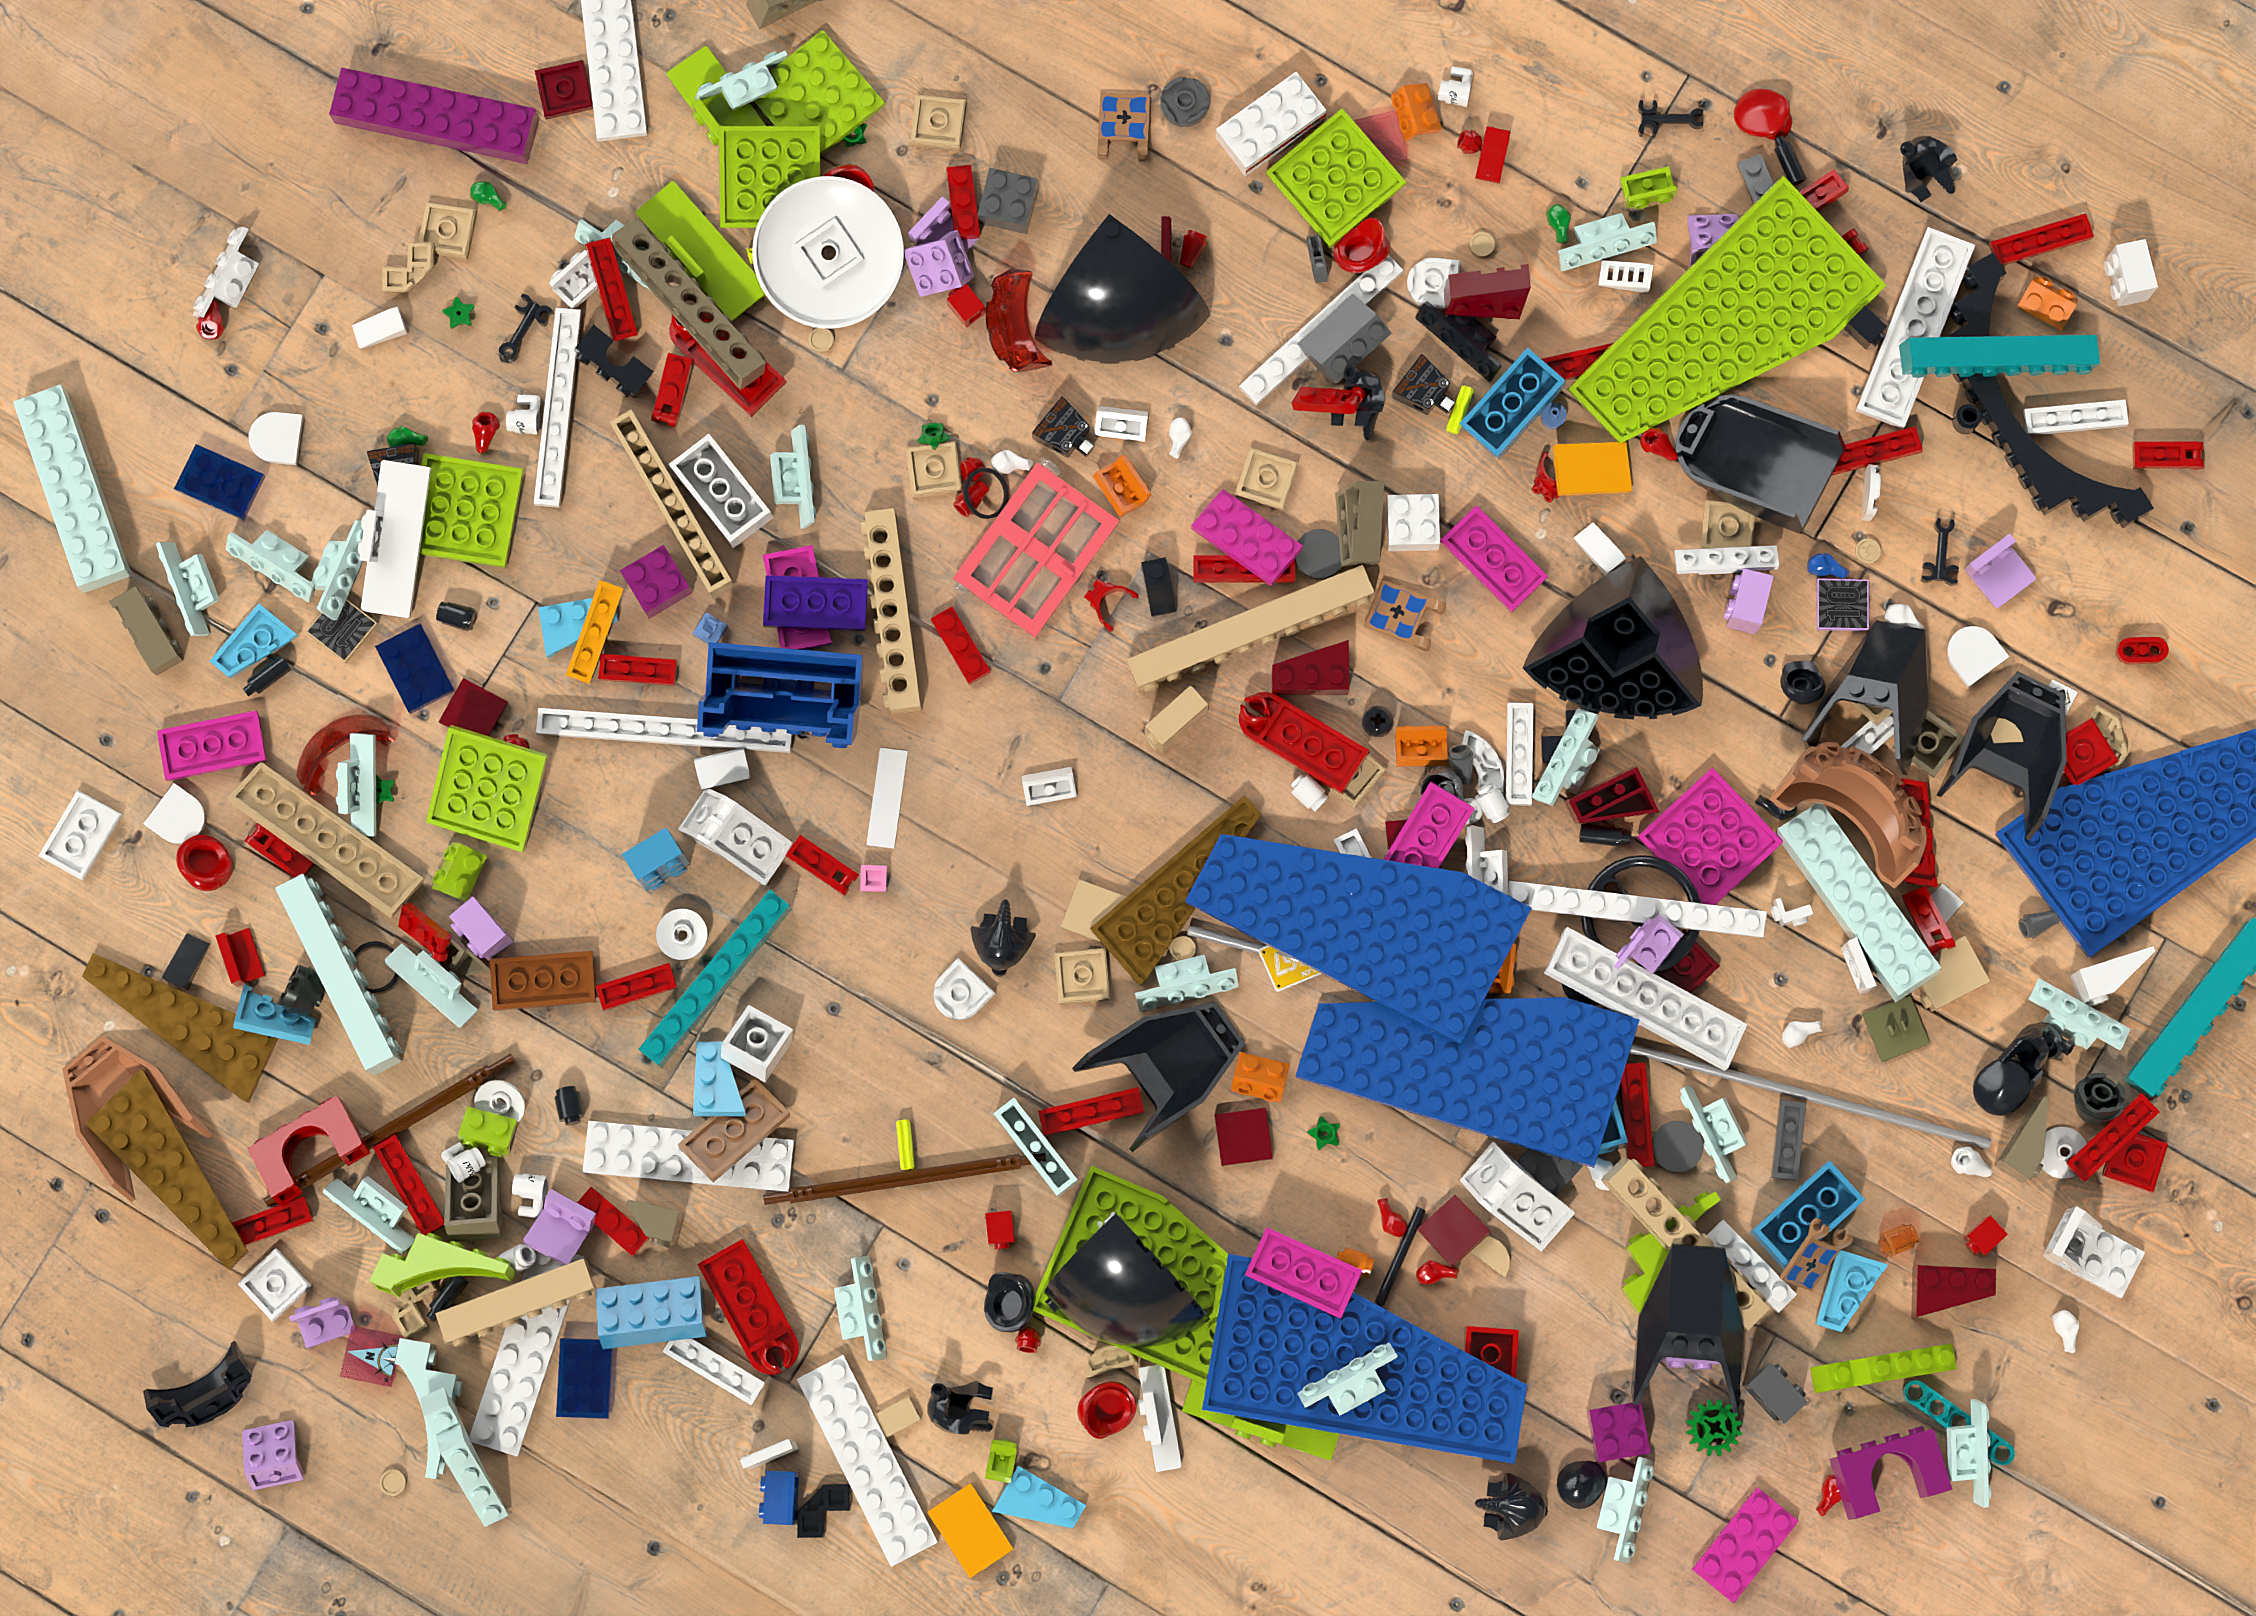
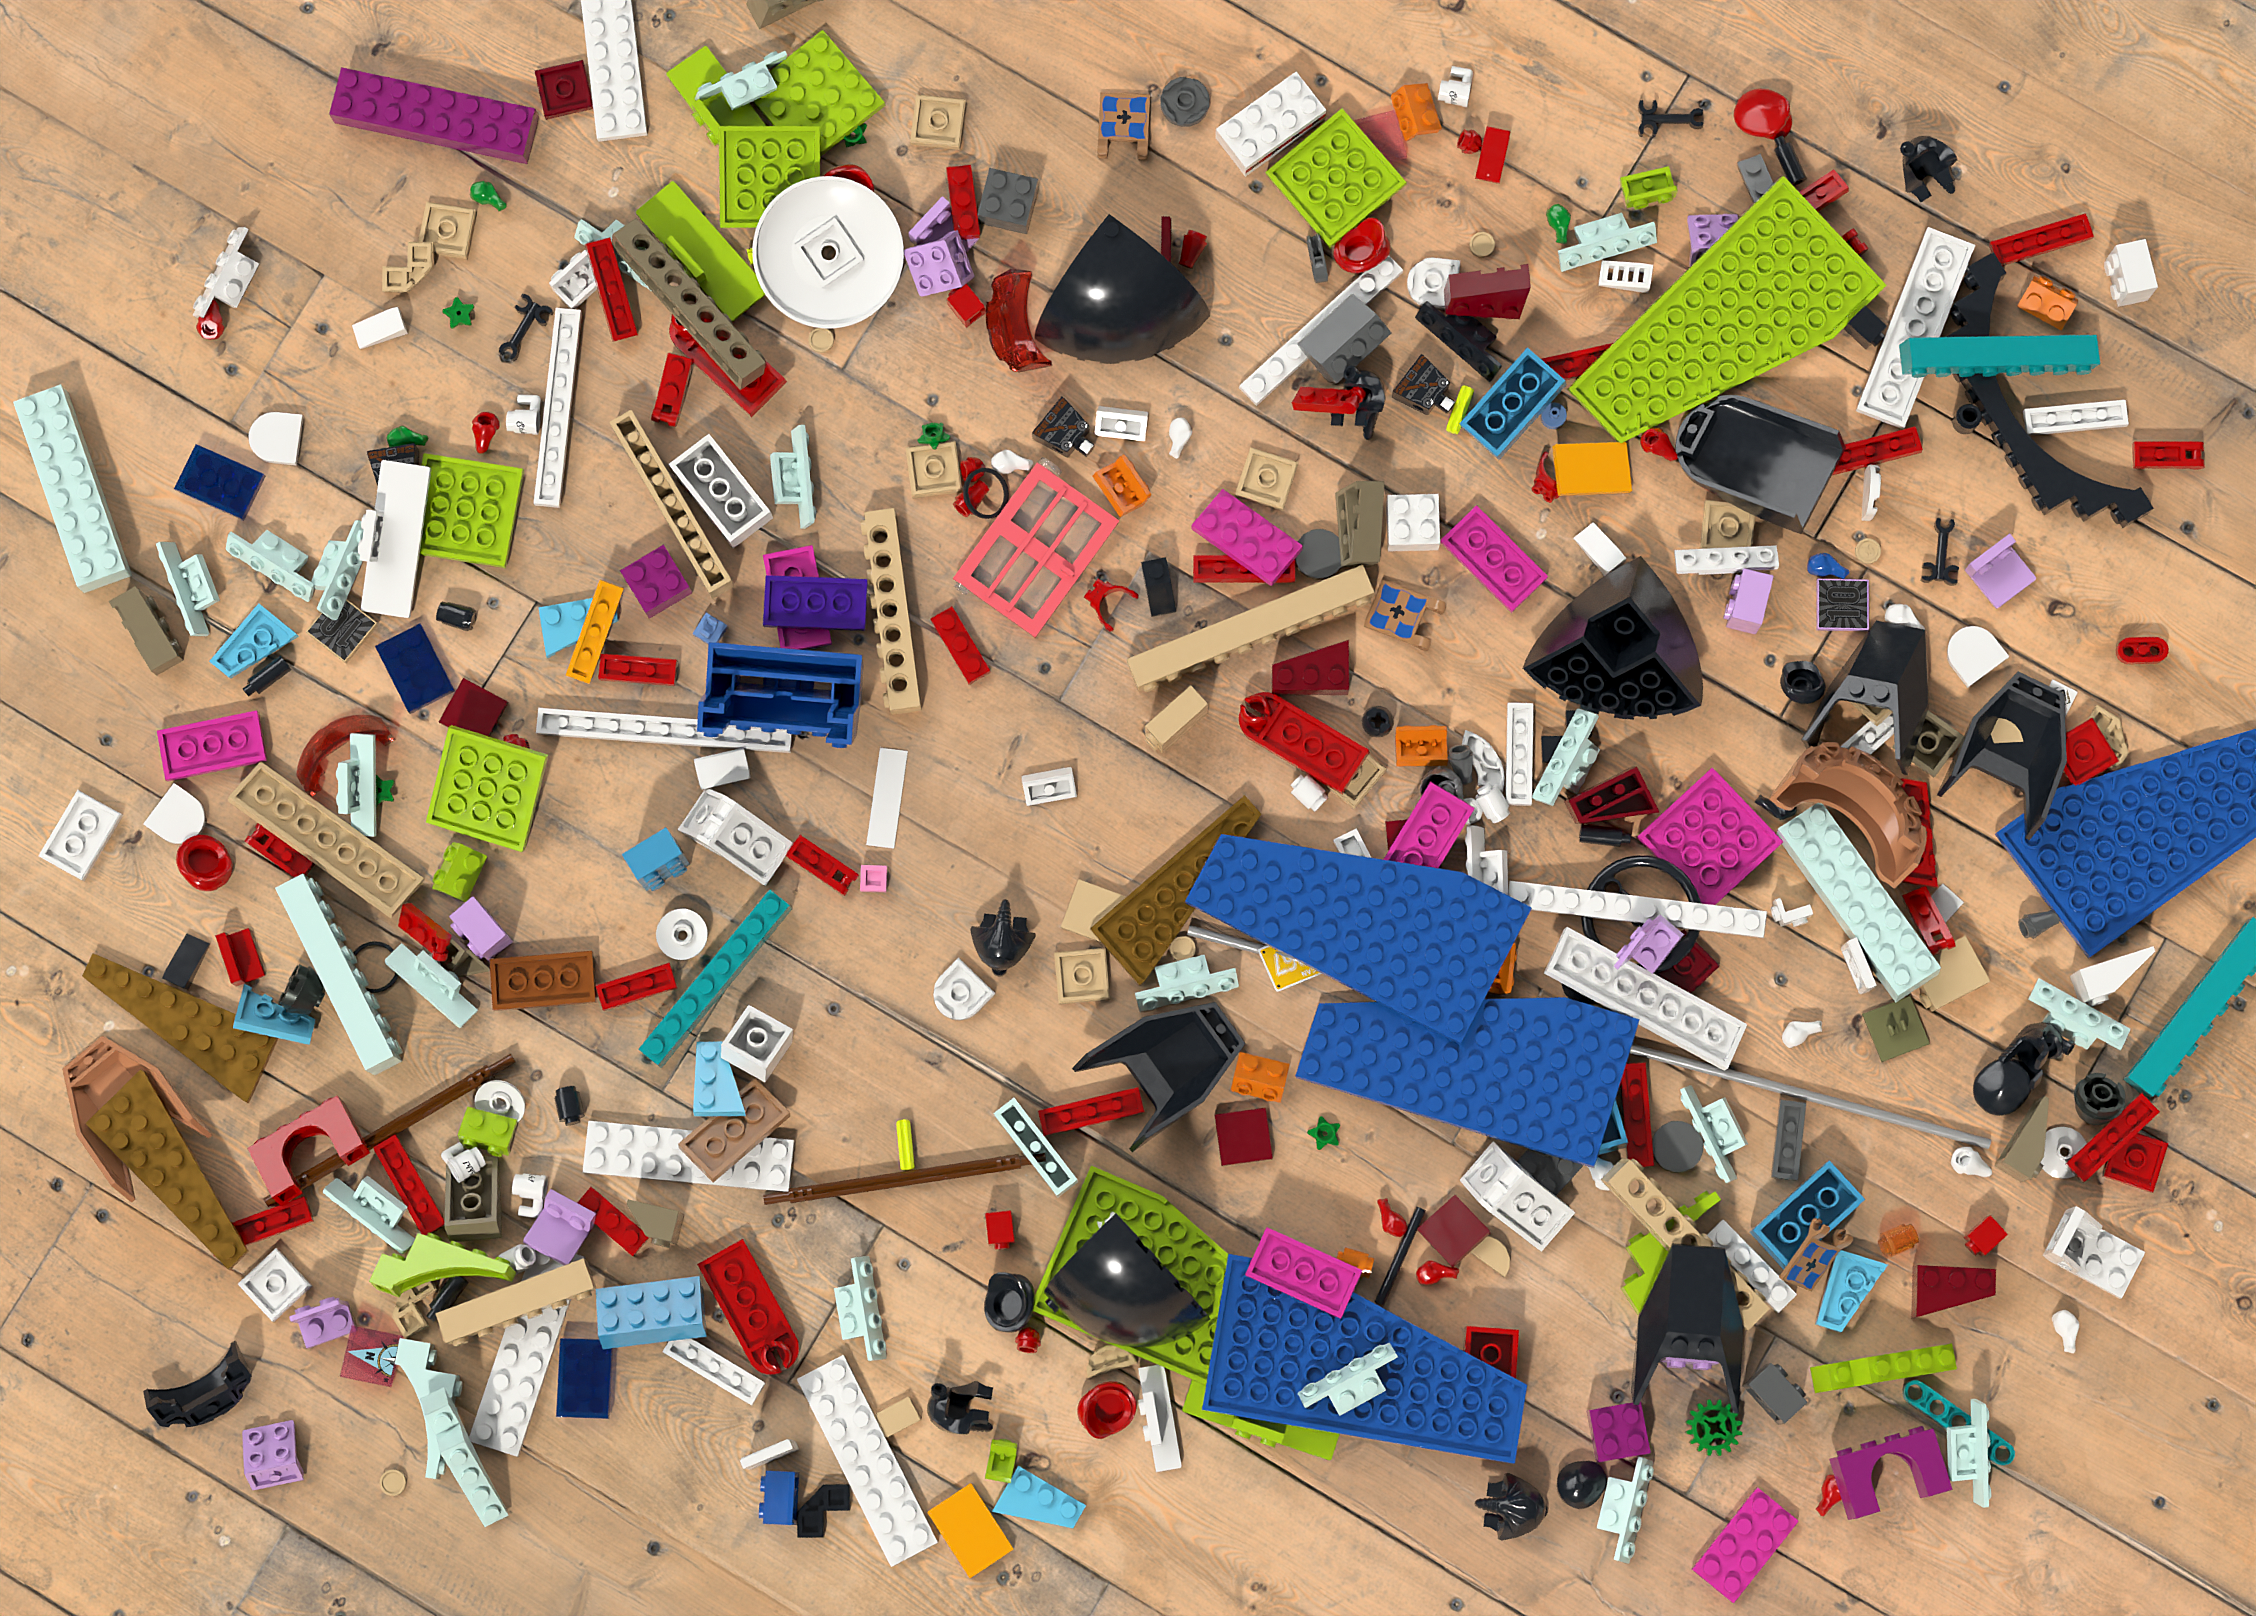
(628, 378): black arch -> none

